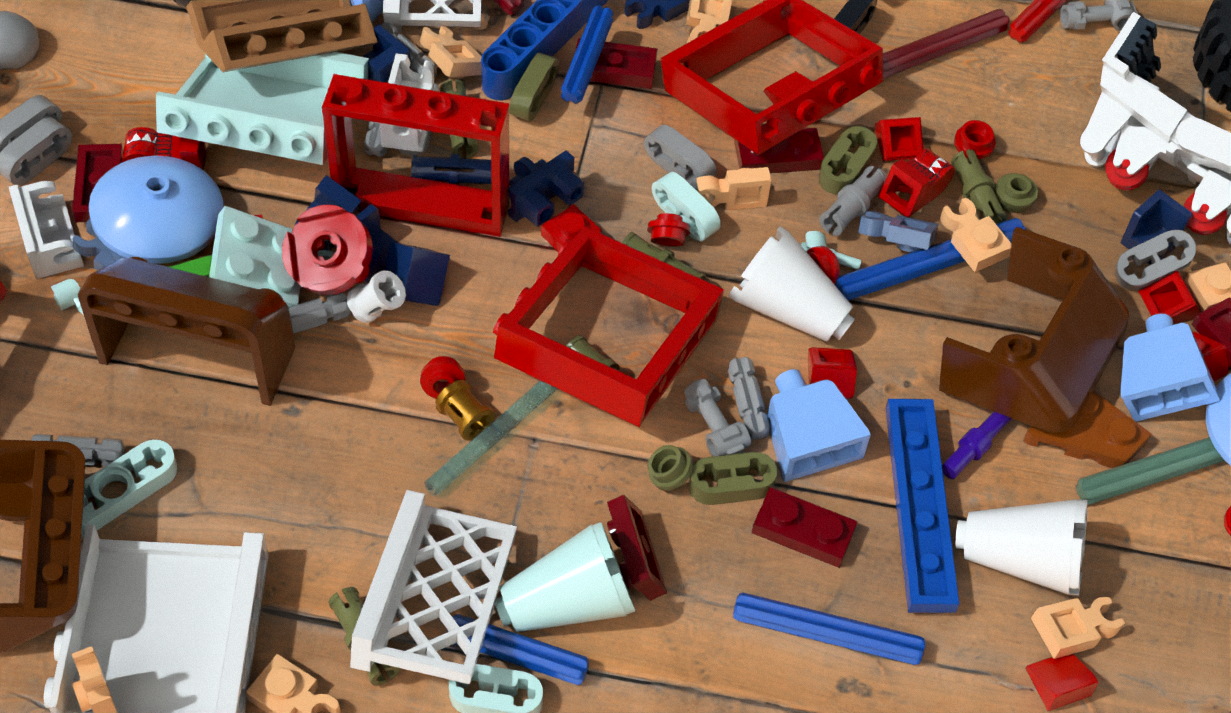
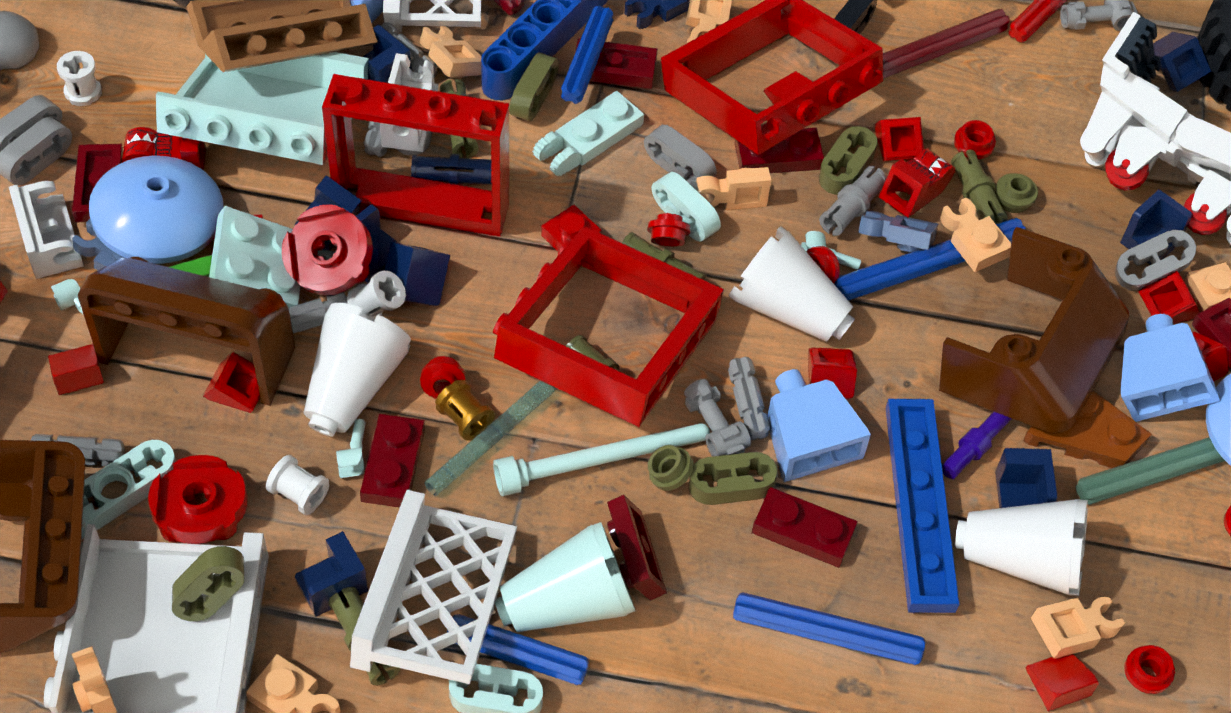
(75, 78): none -> white bush
(75, 369): none -> red slope
(199, 579): none -> olive beam
(203, 522): none -> red plate
(234, 384): none -> red slope
(297, 484): none -> white bush
(332, 575): none -> dark blue panel
(351, 366): none -> white cone
(351, 460): none -> light aqua hand
(392, 460): none -> dark red plate
(514, 474): none -> light aqua piece
(539, 183): dark blue hips -> none
(589, 133): none -> light aqua hinge
(1025, 477): none -> dark blue panel
(1158, 661): none -> red plate
(1181, 60): none -> dark blue panel

